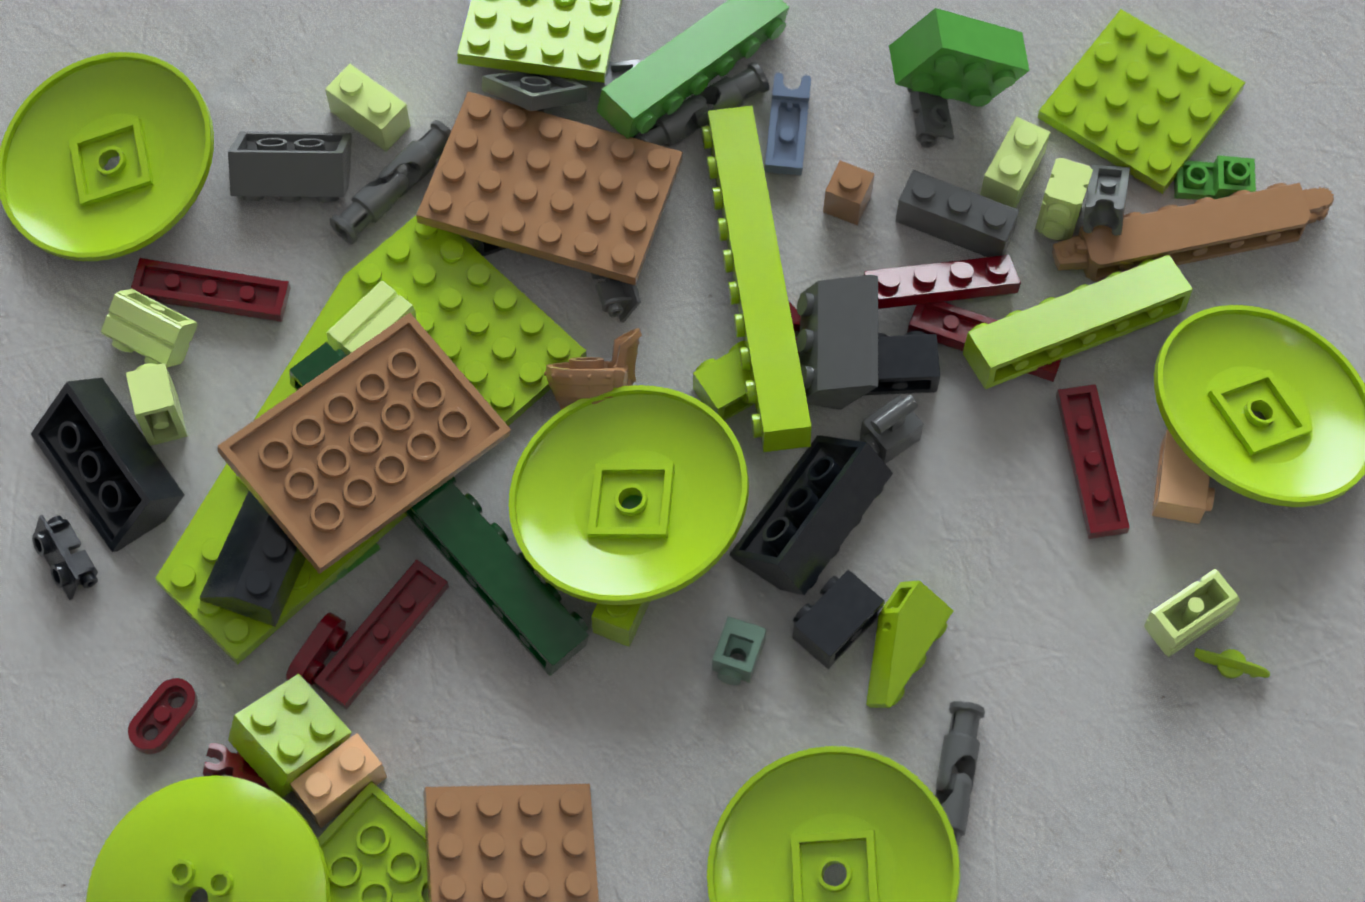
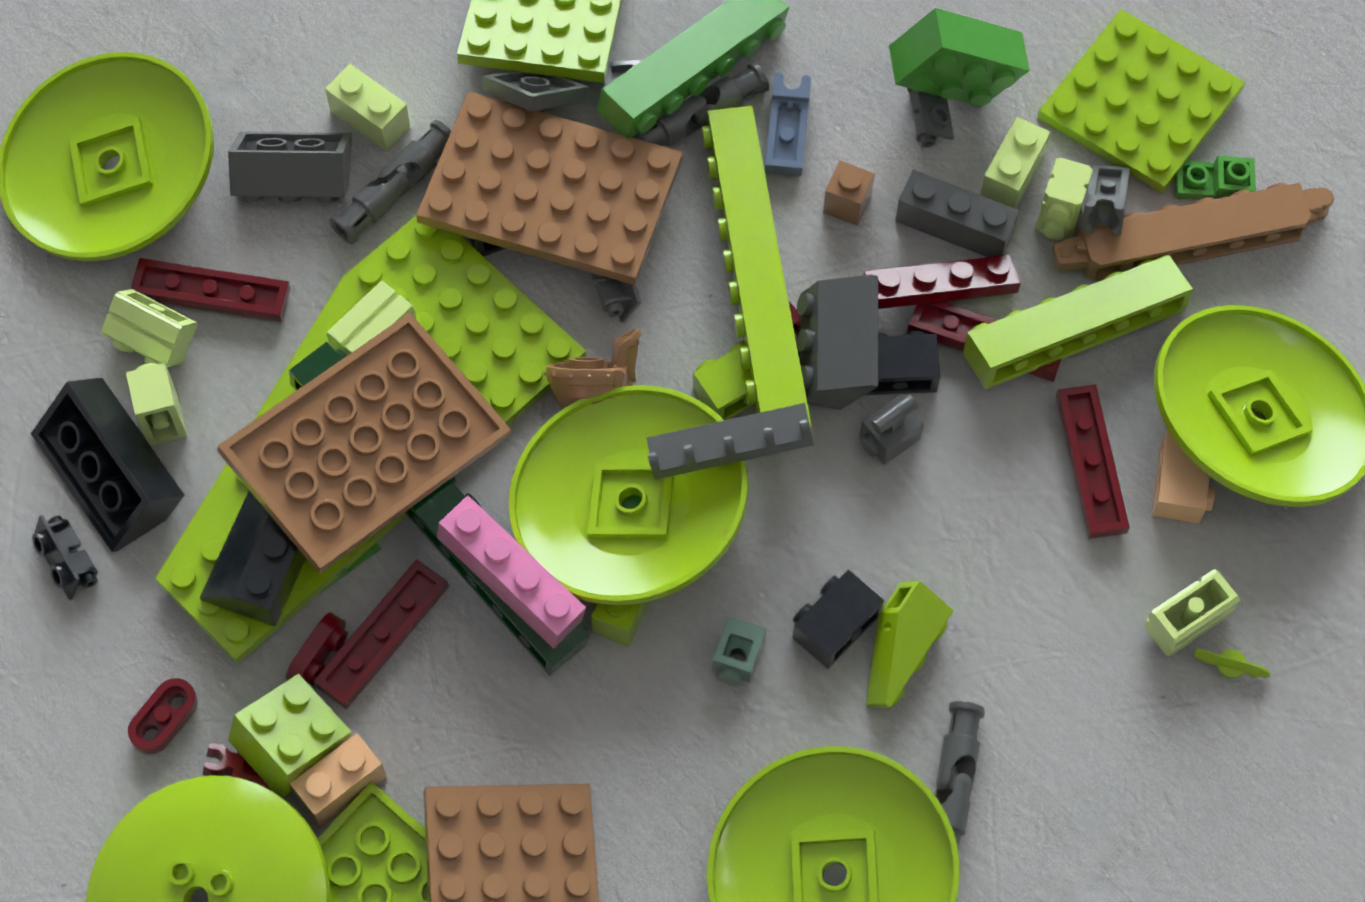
(510, 571): none -> bright pink brick
(729, 441): none -> dark grey hinge
(812, 513): black slope -> none

